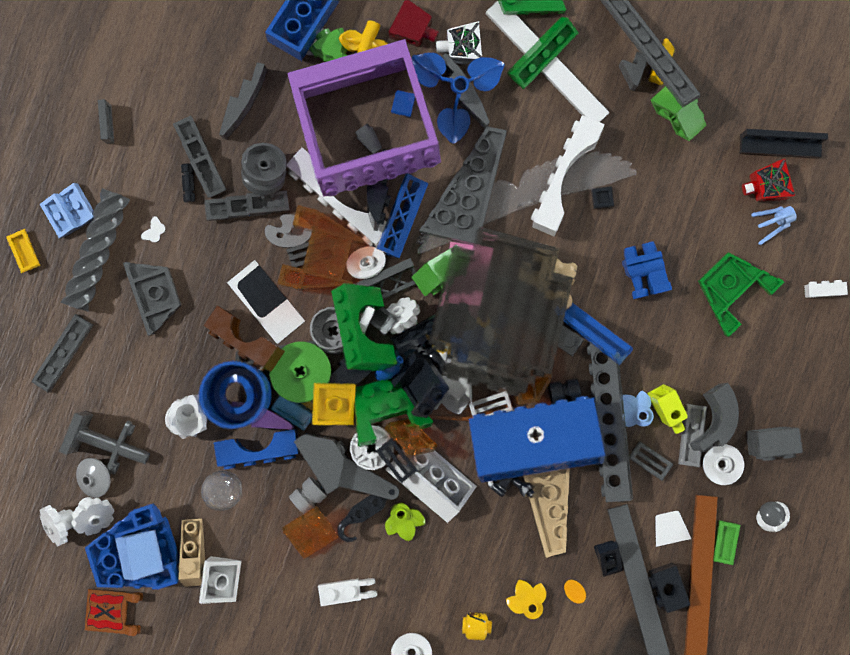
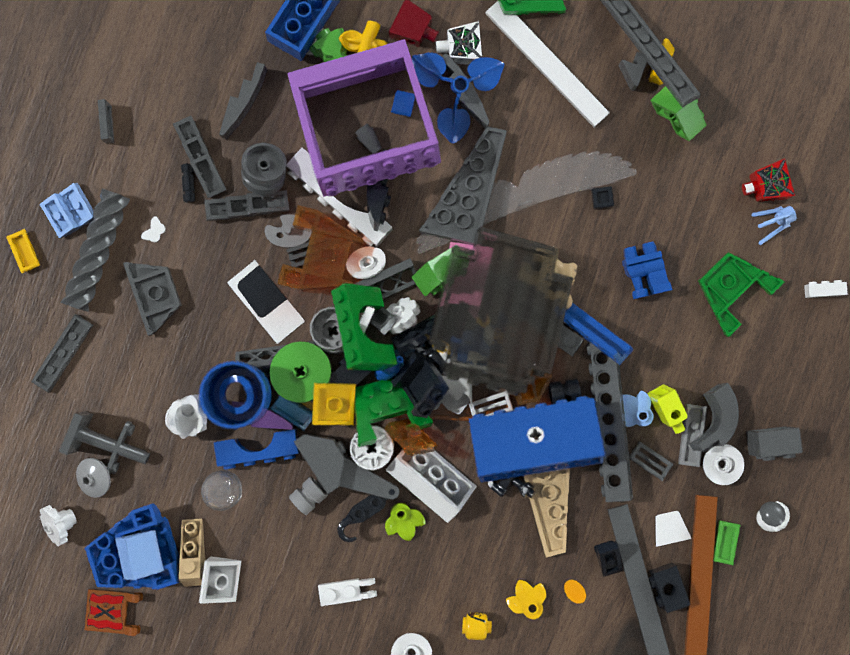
(92, 515): white plant -> none
(261, 351): reddish brown arch -> none
(310, 532): clear orange plate -> none
(390, 466): black tile -> none
(406, 216): blue fence -> none
(543, 52): green slope -> none
(584, 139): white arch -> none
(782, 143): black fence -> none

